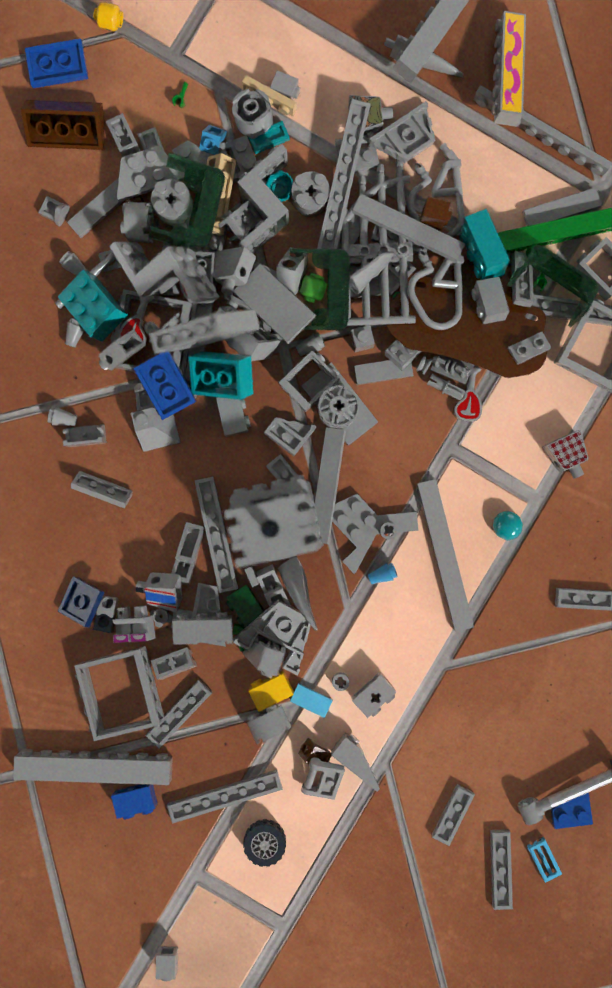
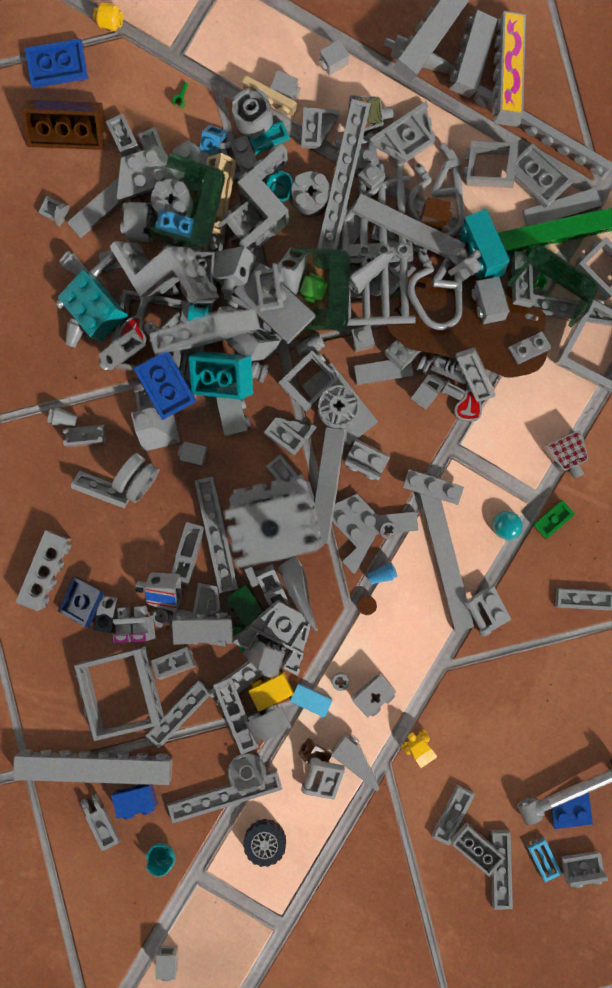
(28, 596): none -> light grey brick
(100, 823): none -> light grey hinge
(135, 478): none -> light grey wheel
(160, 859): none -> teal hair
(174, 223): none -> dark azure hips
(192, 453): none -> light grey brick
(197, 312): none -> teal bush
(235, 715): none -> light grey slope
(241, 677): none -> light grey hinge
(247, 773): none -> light grey tile
(259, 371): none -> light grey wheel
(269, 288): none -> light grey bracket
(317, 126): none -> light grey wing
(333, 57): none -> light grey brick
(366, 460): none -> light grey bracket
(367, 605): none -> reddish brown tile
(371, 176): none -> light grey plate
(419, 748): none -> yellow piece
(427, 392): none -> light grey brick
(433, 487): none -> light grey plate
(465, 264): none -> light grey hips
(473, 53): none -> light grey brick
(475, 374): none -> light grey tile
(477, 849): none -> light grey piece
(492, 607): none -> light grey plate
(495, 148): none -> light grey window
(540, 175): none -> light grey tile
(553, 519): none -> green plate
(583, 869): none -> light grey bracket

